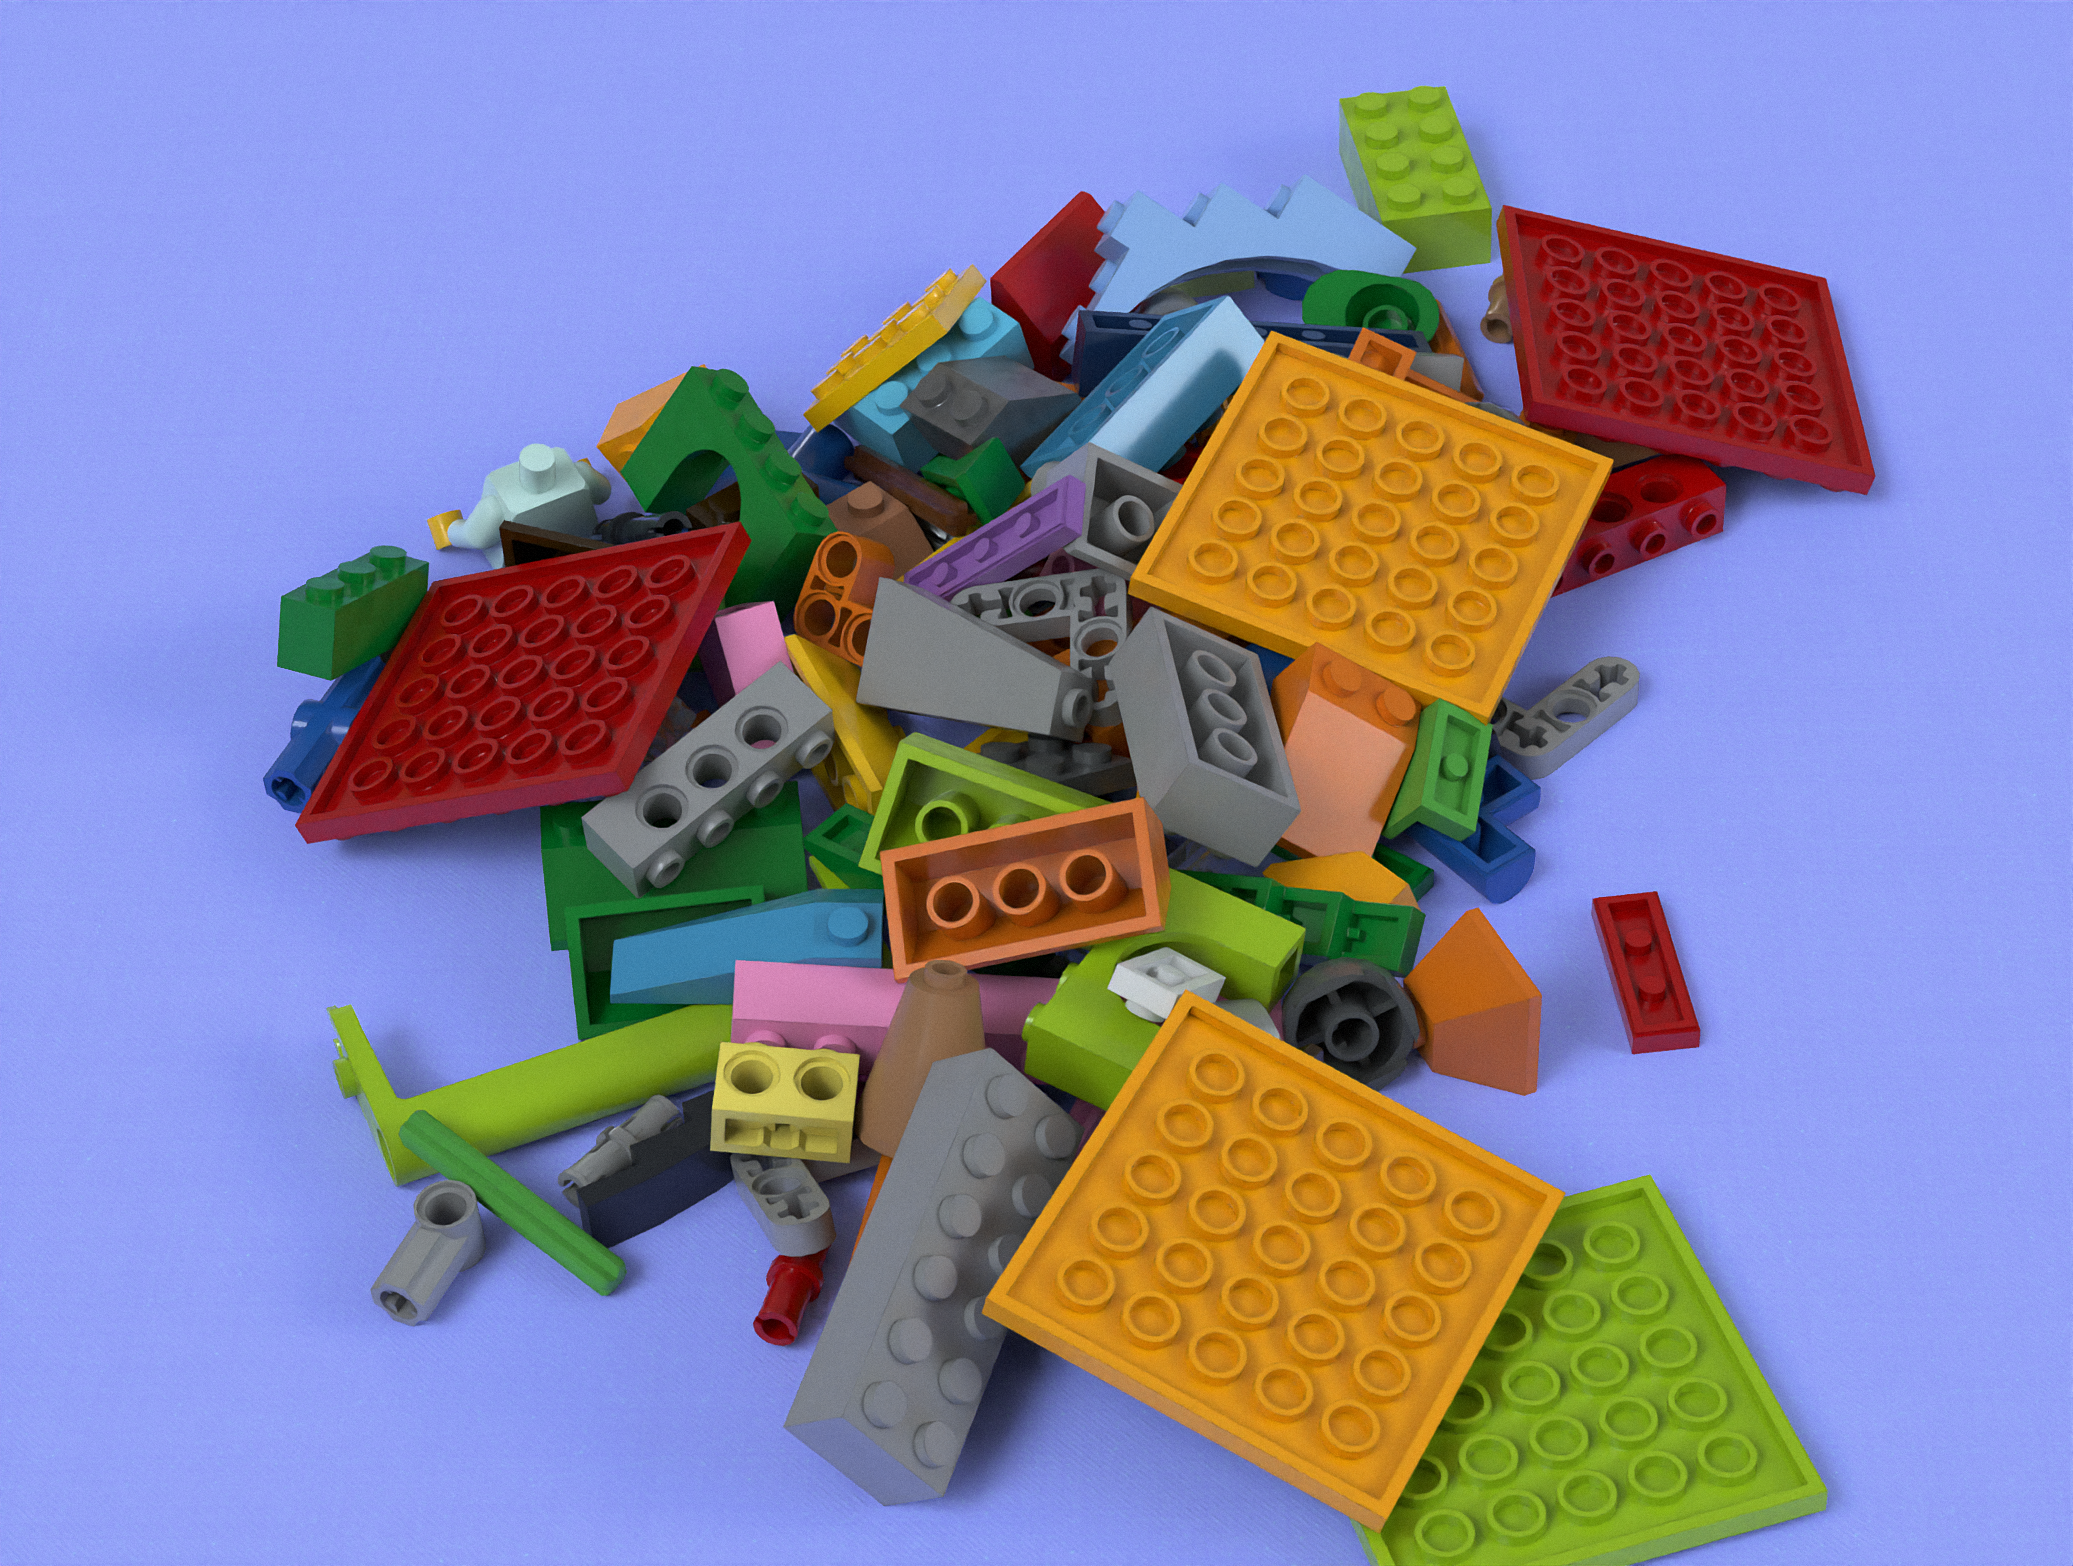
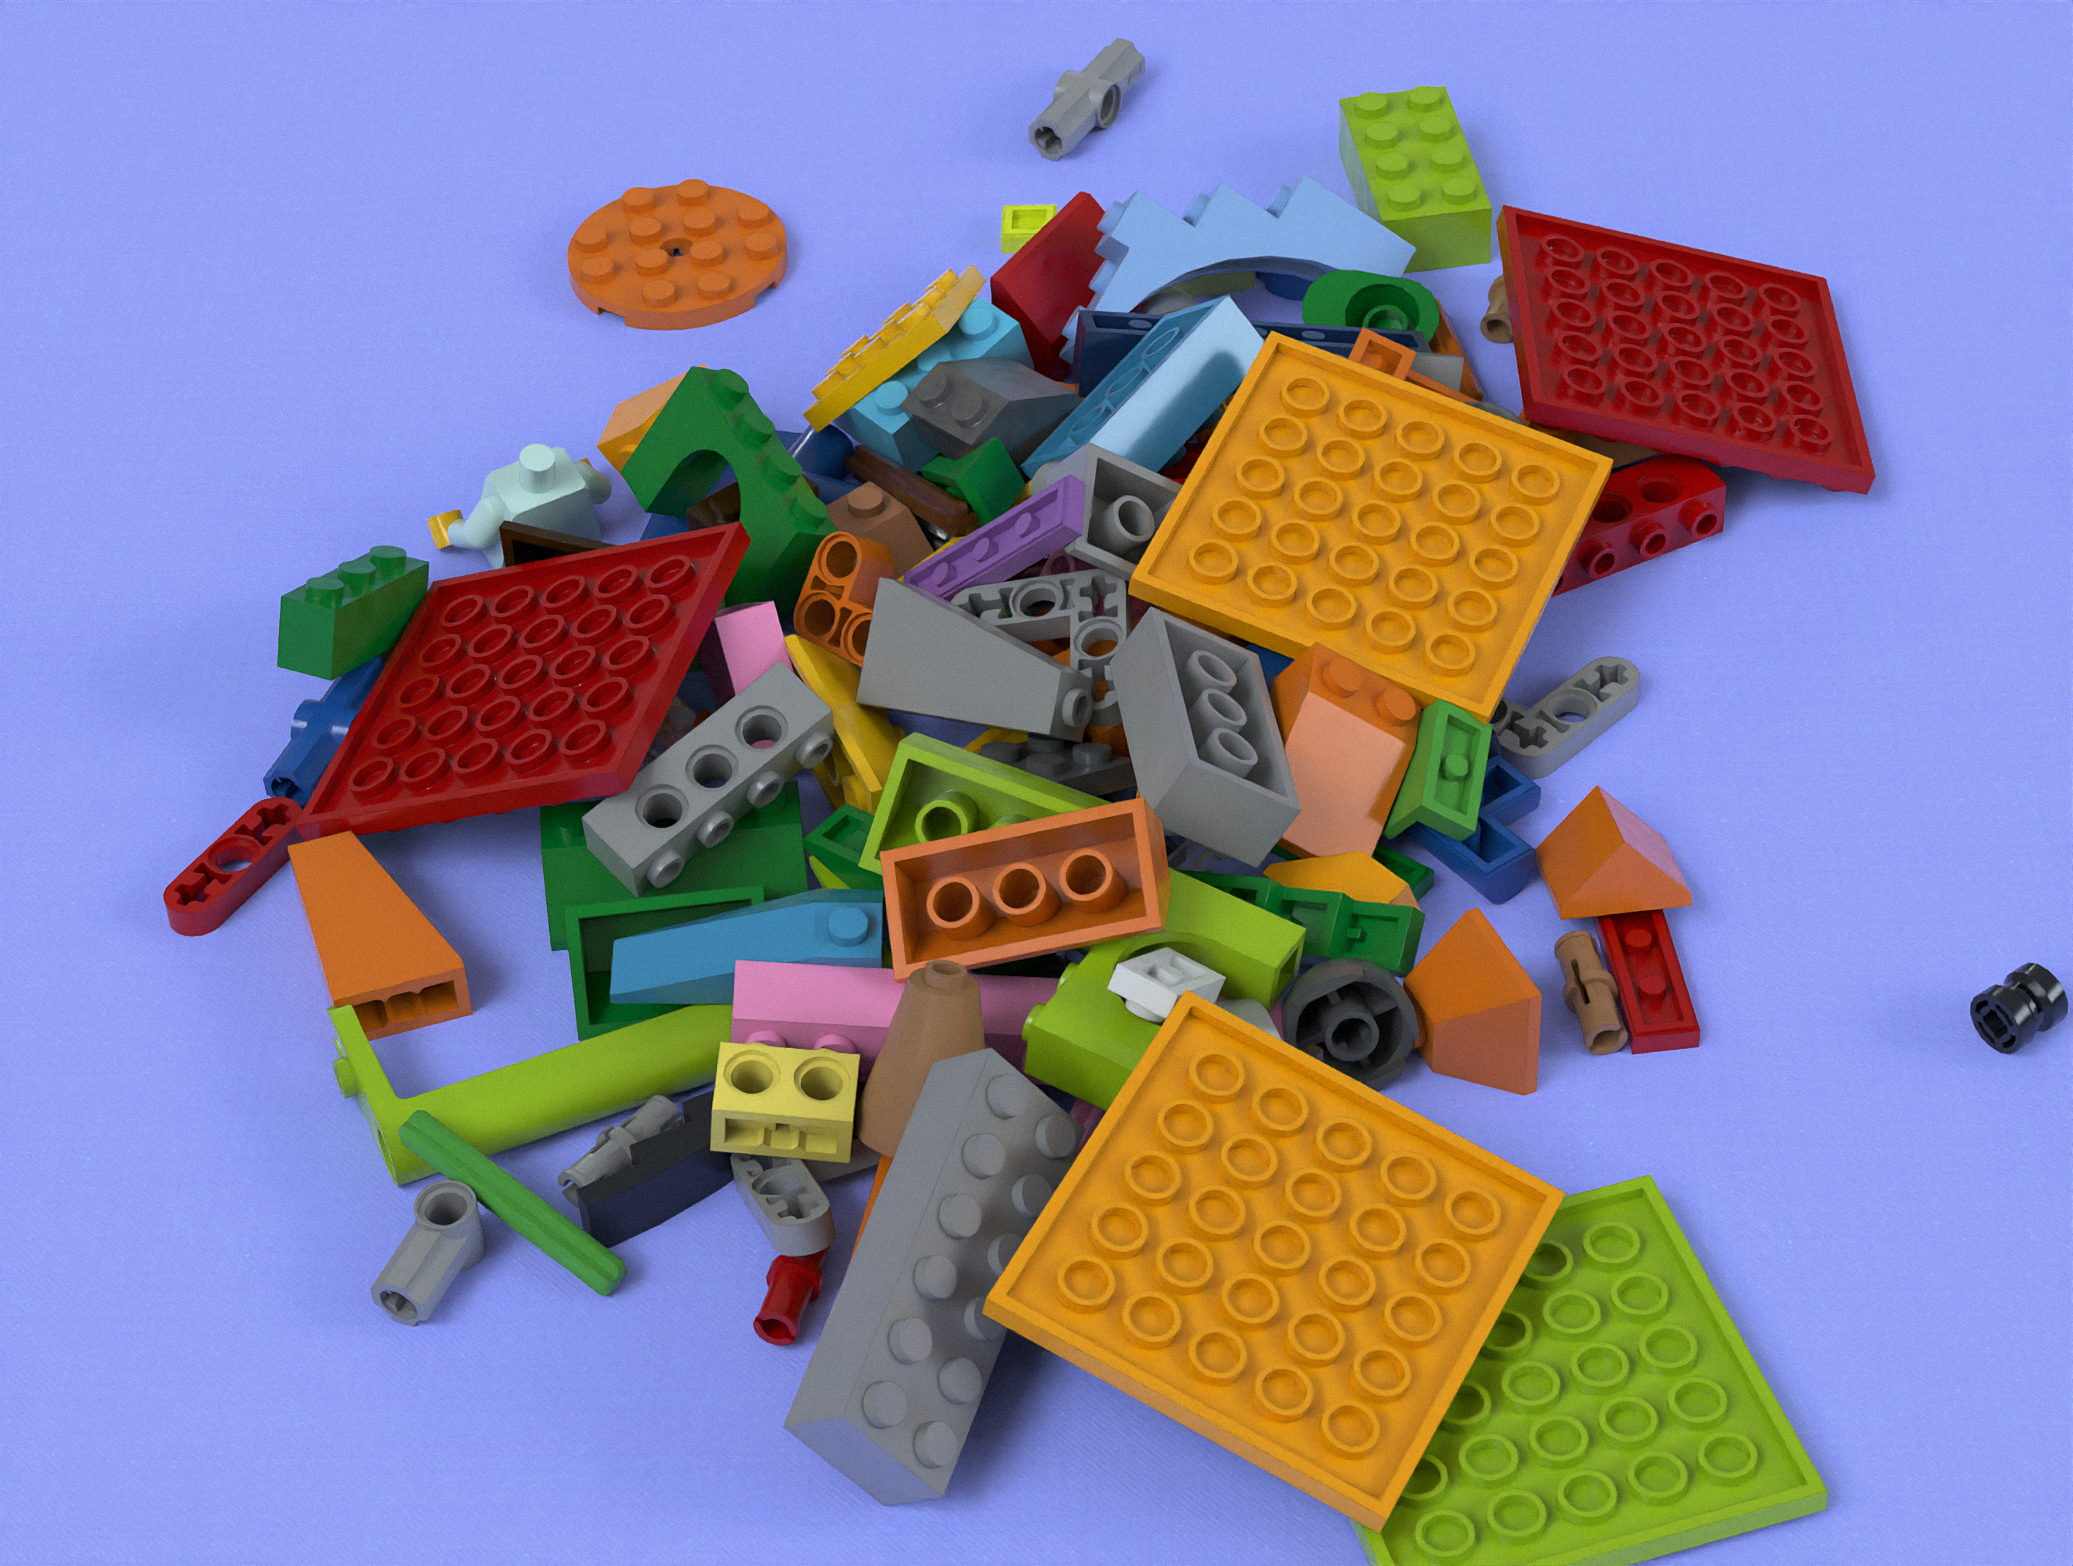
(205, 895): none -> red beam
(375, 941): none -> orange slope
(636, 527): black pin -> none
(727, 246): none -> orange plate
(1022, 223): none -> neon yellow tile
(1086, 99): none -> light grey piece
(1590, 993): none -> medium nougat pin
(1608, 862): none -> orange slope
(2013, 1011): none -> black wheel

